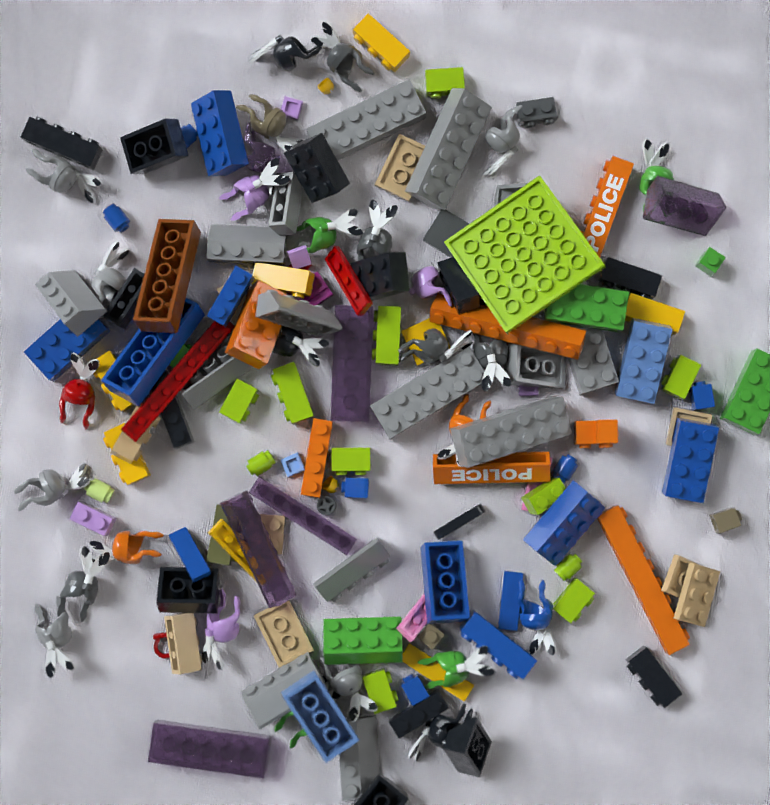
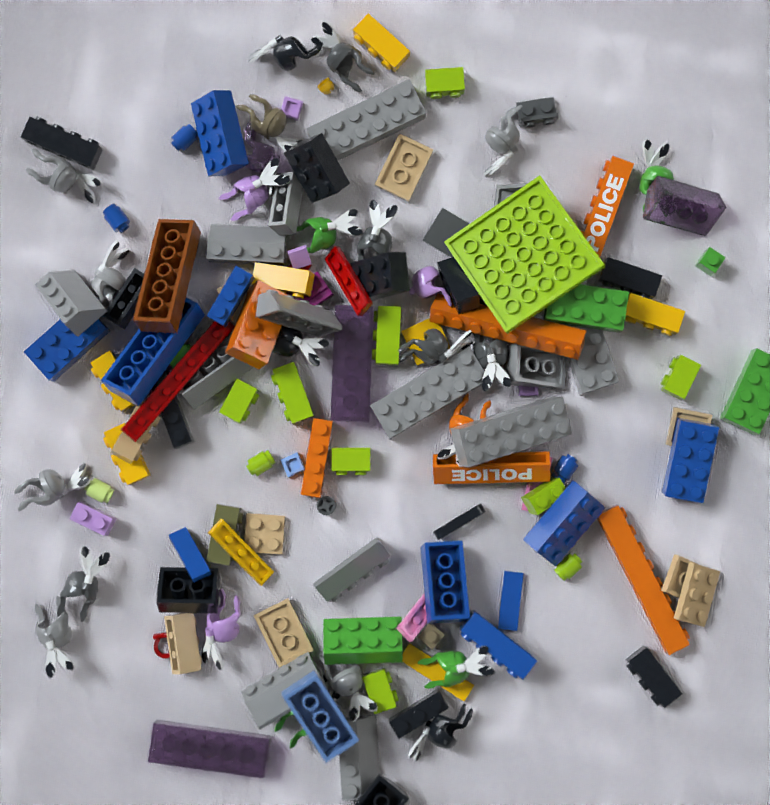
(79, 390): red hair -> none
(126, 547): orange hair -> none
(154, 146): black brick -> none
(258, 549): clear purple brick -> none
(303, 515): clear purple brick -> none
(330, 485): yellow hinge -> none
(355, 487): blue slope -> none
(414, 688): blue brick -> none
(448, 148): light grey brick -> none
(468, 747): black slope -> none
(537, 618): blue hair -> none
(573, 600): lime brick -> none
(596, 432): orange brick -> none
(643, 360): medium blue brick -> none
(701, 396): blue brick -> none
(726, 520): dark tan brick -> none

